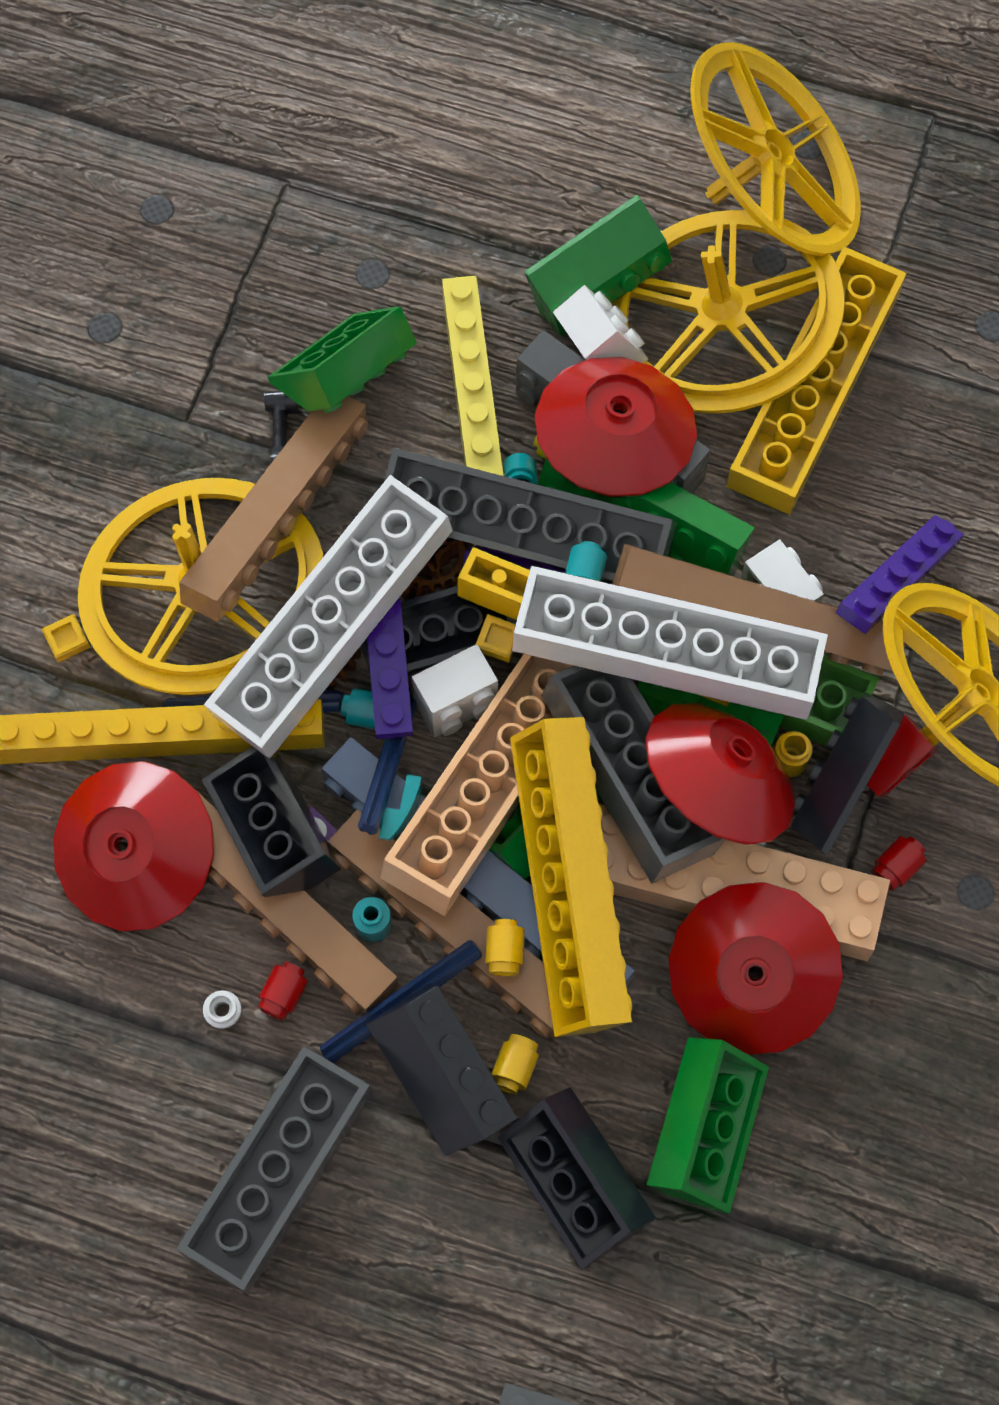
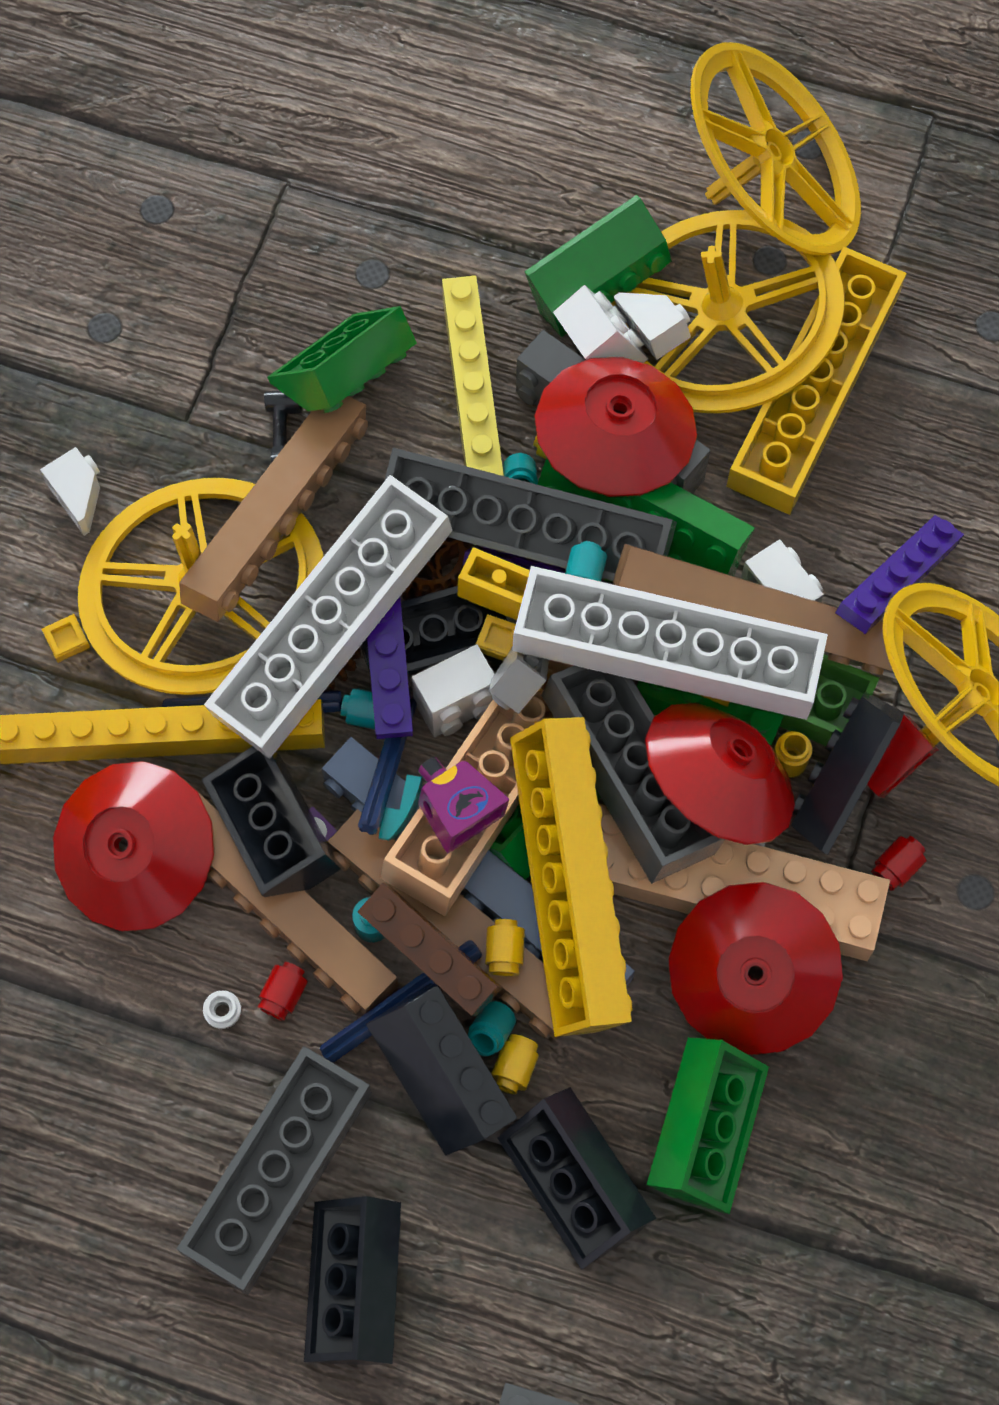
(74, 486): none -> white slope
(353, 1281): none -> black slope
(430, 949): none -> reddish brown brick
(458, 802): none -> magenta torso
(492, 1028): none -> teal brick
(518, 680): none -> light grey slope
(655, 321): none -> white slope

